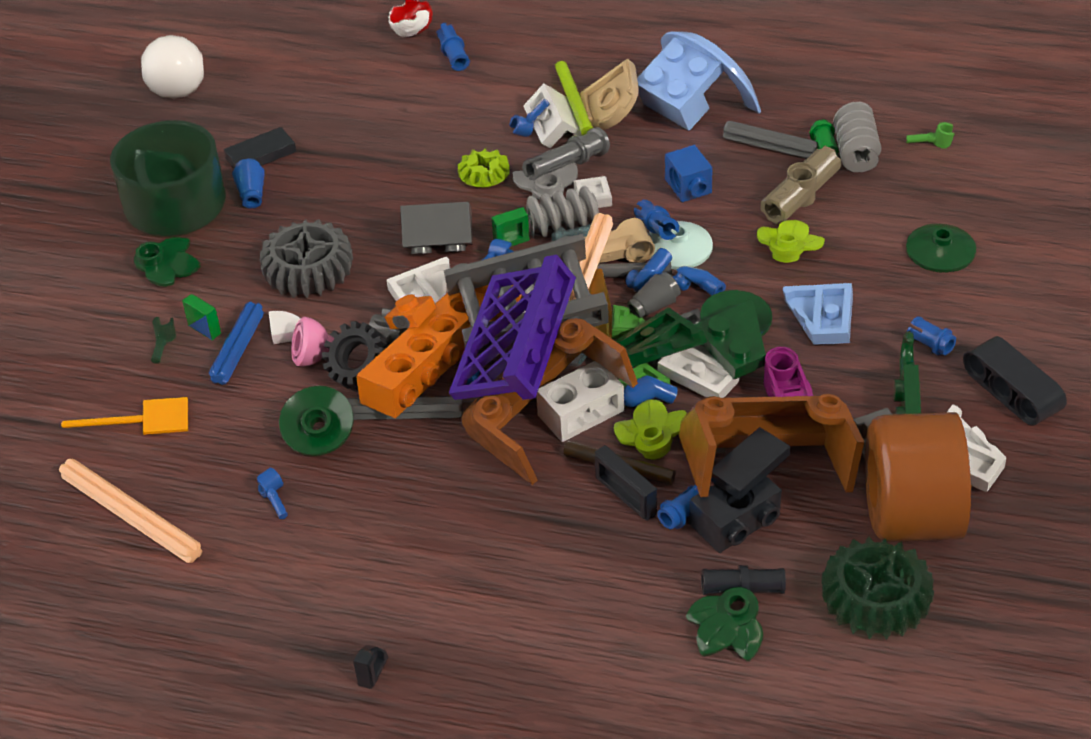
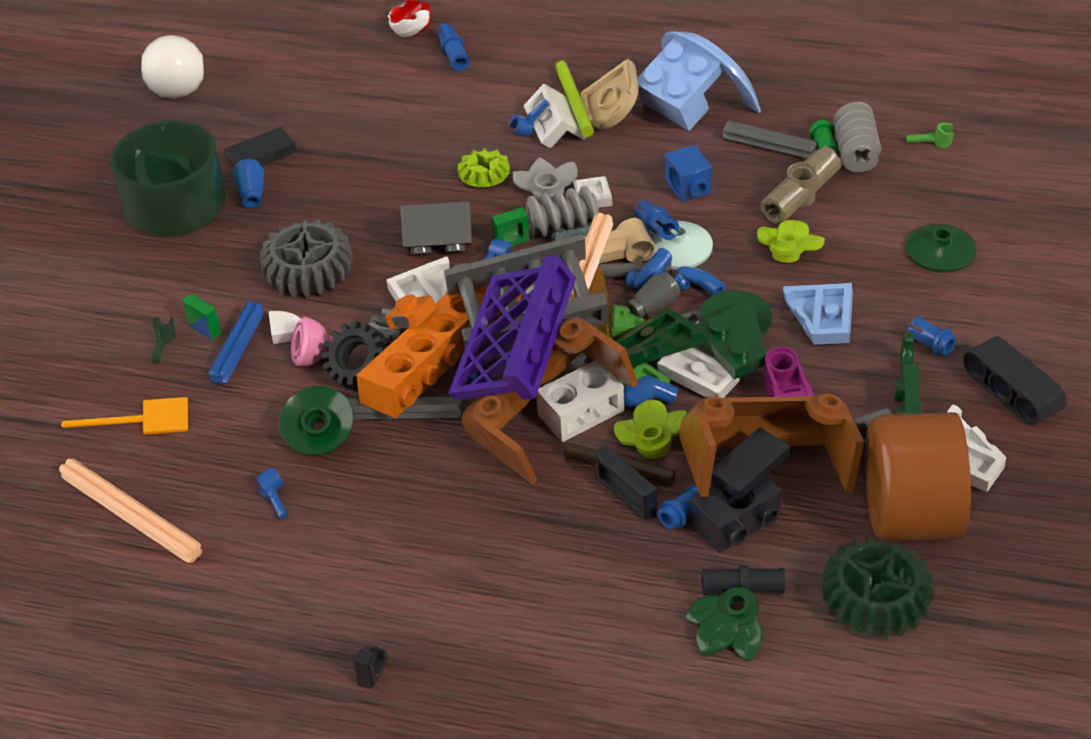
(165, 260): dark green plate -> none
(577, 150): dark grey pin -> none

